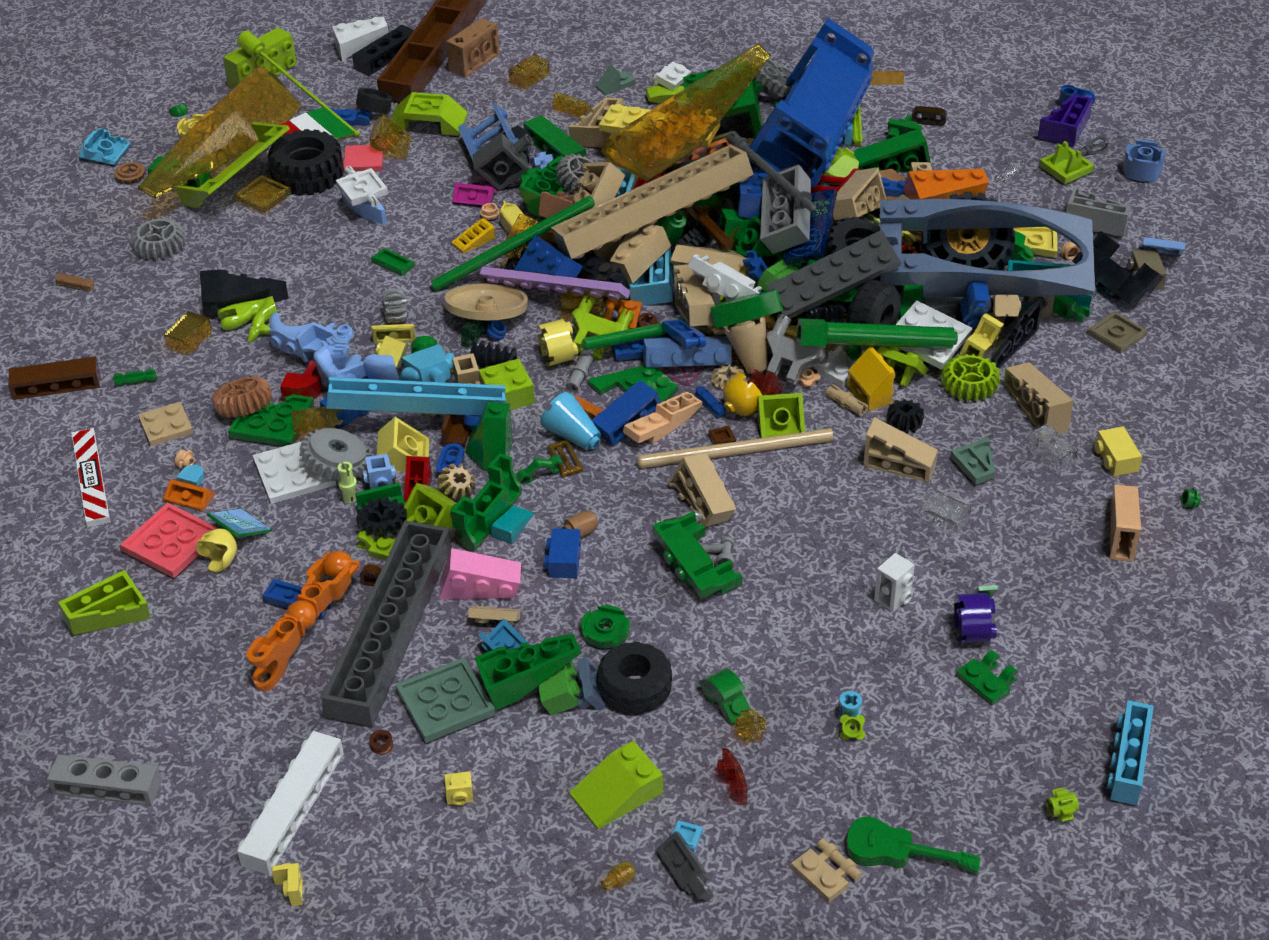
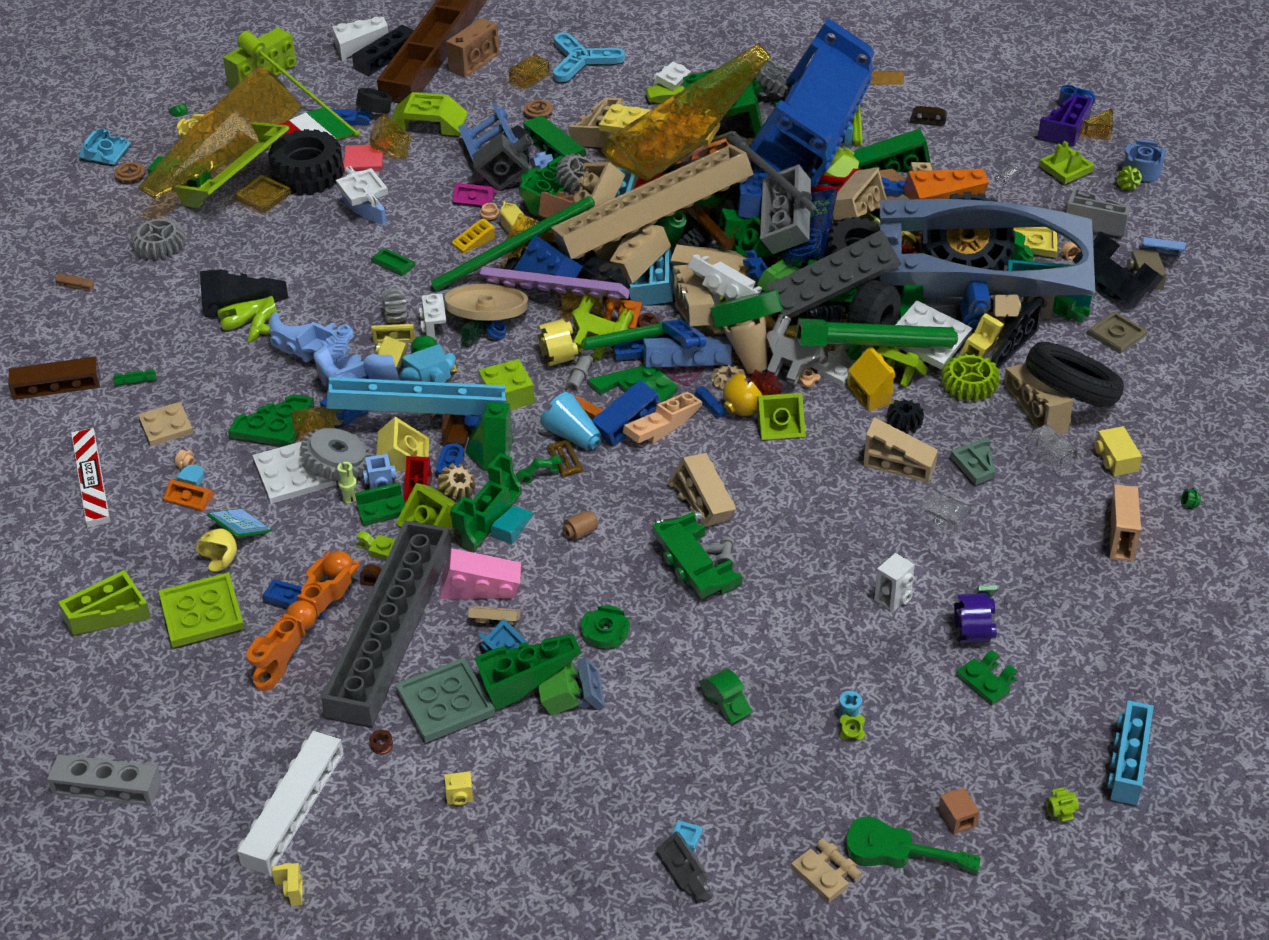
(167, 540): coral plate -> none
(188, 333): clear yellow brick -> none
(201, 609): none -> lime plate
(242, 397): nougat gear -> none
(302, 384): red brick -> none
(381, 517): black gear -> none
(432, 313): none -> white bracket
(466, 369): tan brick -> none
(489, 357): black piece -> none
(533, 108): none -> medium nougat gear
(564, 553): blue brick -> none
(570, 105): clear yellow hinge -> none
(573, 49): none -> medium azure piece
(614, 81): sand green slope -> none
(618, 785): lime slope -> none
(621, 873): clear yellow cylinder -> none
(634, 694): black tyre -> none
(721, 435): reddish brown tile -> none
(733, 775): clear red slope -> none
(737, 448): tan piece -> none
(751, 724): clear yellow gear -> none
(847, 400): tan pin -> none
(901, 126): green hips -> none
(958, 810): none -> nougat brick
(1074, 374): none -> black tyre
(1086, 150): dark grey piece -> none
(1099, 126): none -> clear yellow slope
(1129, 178): none -> lime gear

